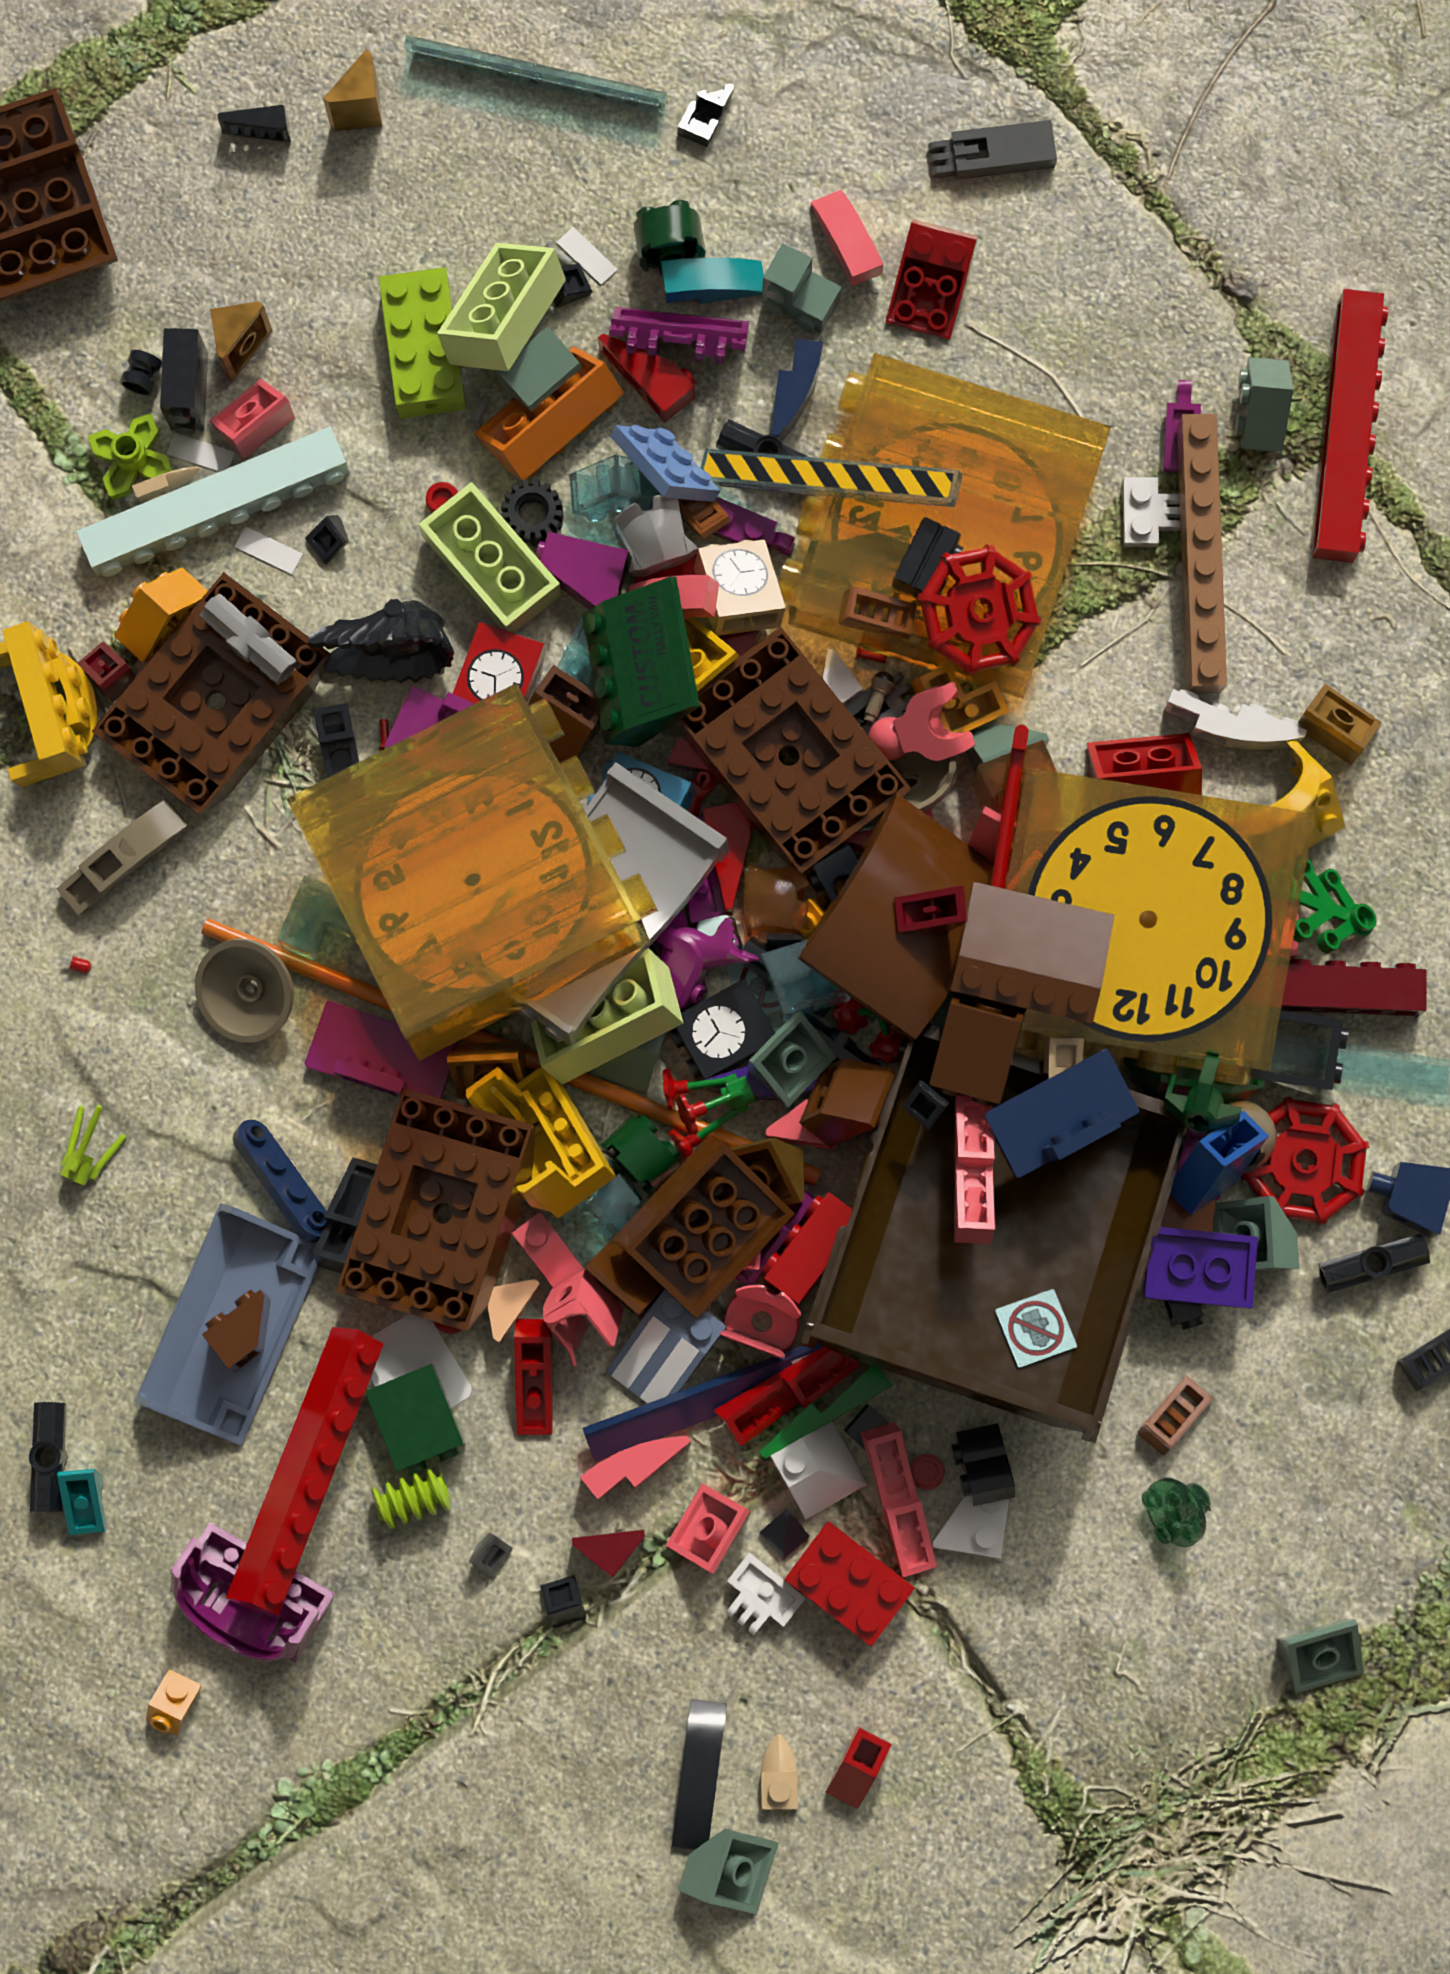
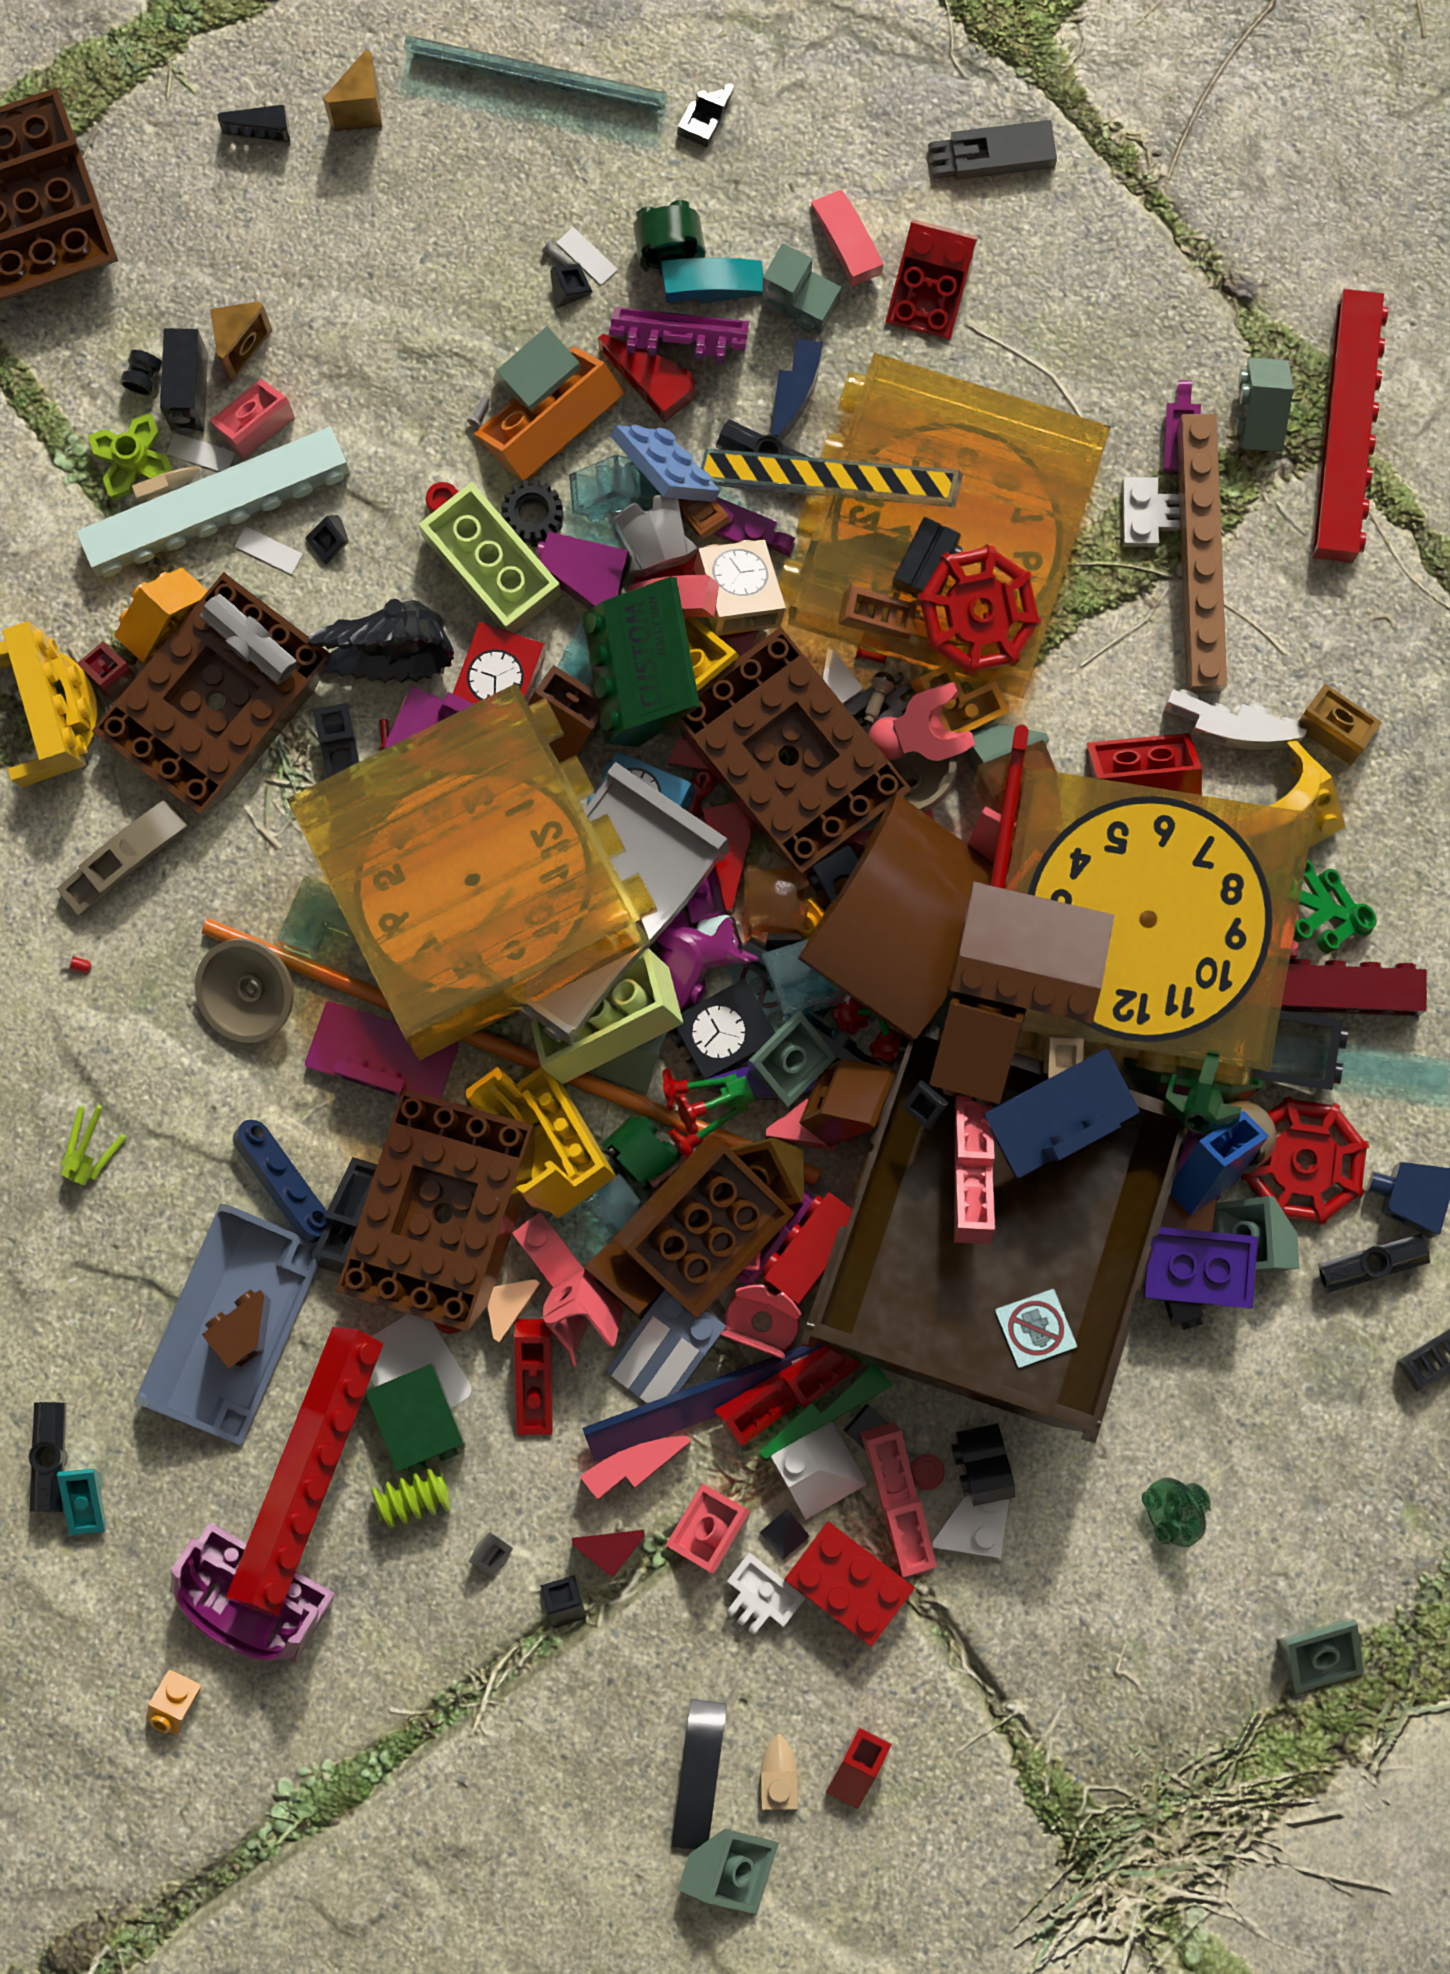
(413, 312): lime brick -> none
(474, 1061): pearl gold slope -> none
(501, 306): yellowish green brick -> none
(931, 911): dark red slope -> none
(1154, 1435): dark orange slope -> none

